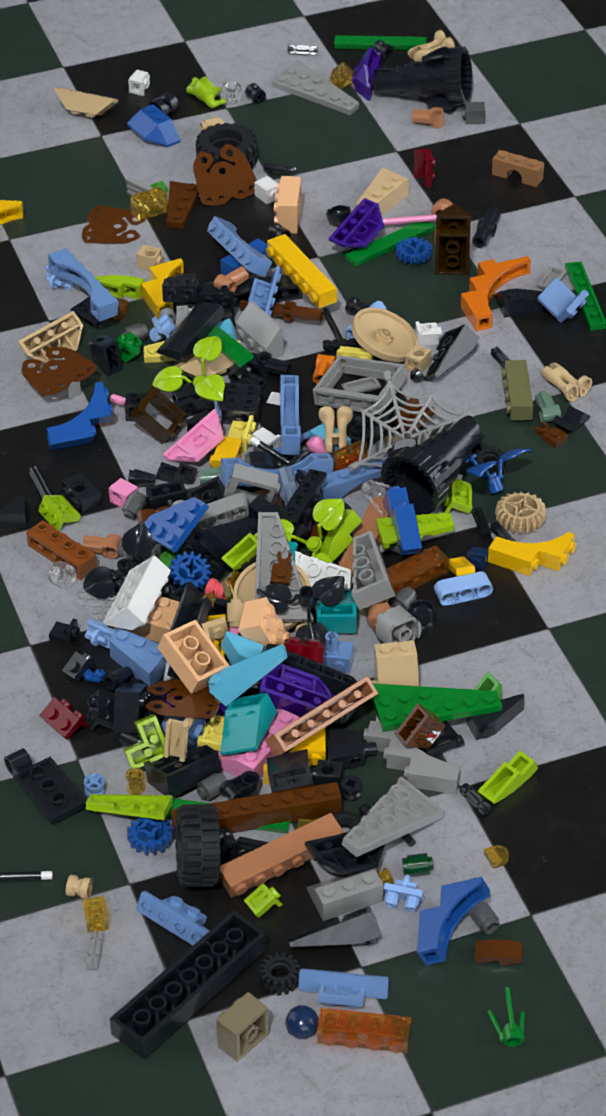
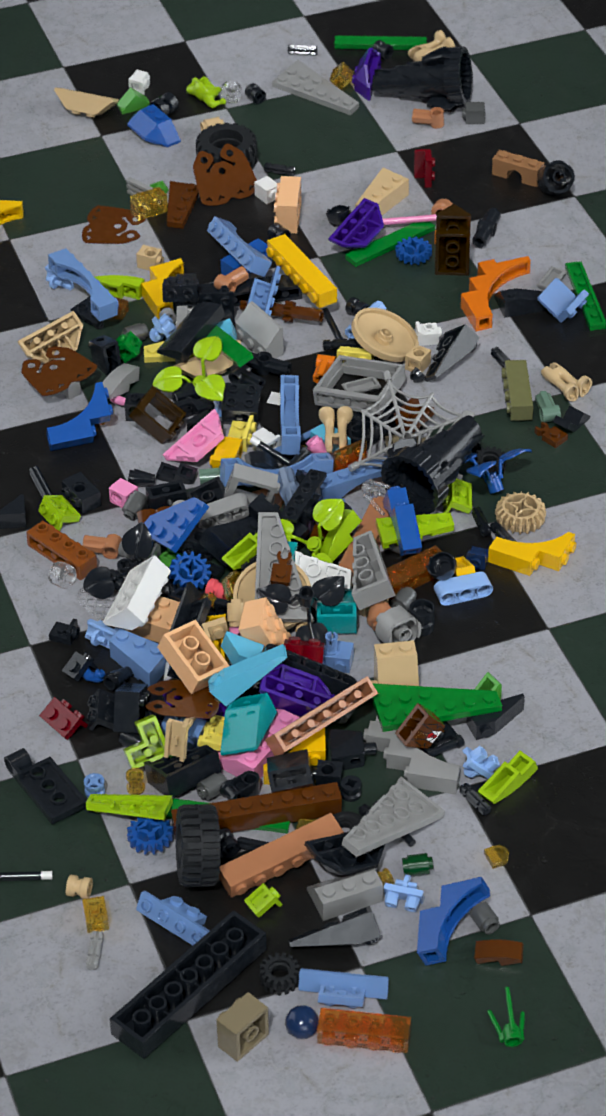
(120, 379): none -> light grey slope
(132, 101): none -> bright green slope
(442, 566): none -> black hair
(478, 764): none -> light blue hips
(549, 184): none -> black brick

